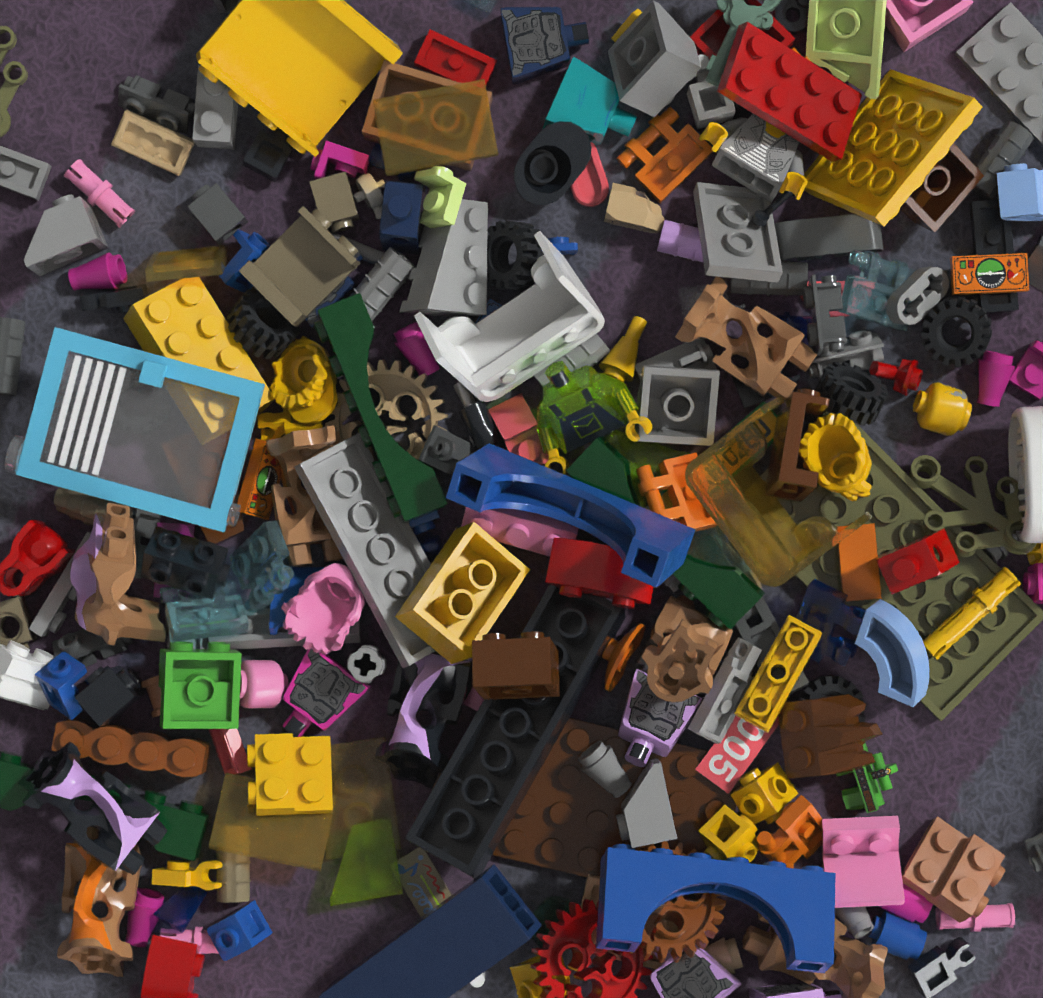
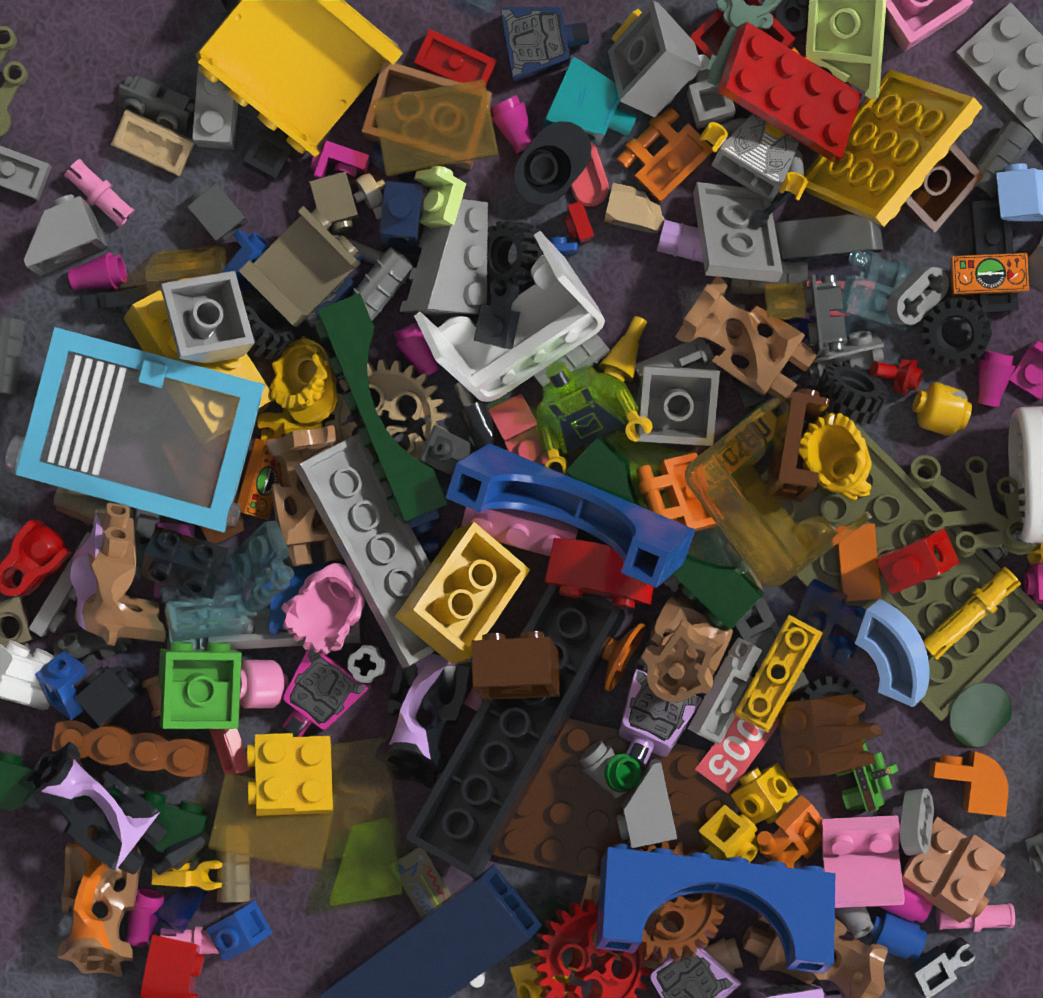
(180, 853): none -> black bar
(208, 318): none -> light grey slope
(497, 321): none -> black plate
(513, 123): none -> dark pink cone
(578, 224): none -> red plate
(622, 773): none -> green plate
(785, 300): none -> clear yellow plate
(916, 822): none -> light grey beam
(980, 714): none -> sticker
(984, 781): none -> orange brick

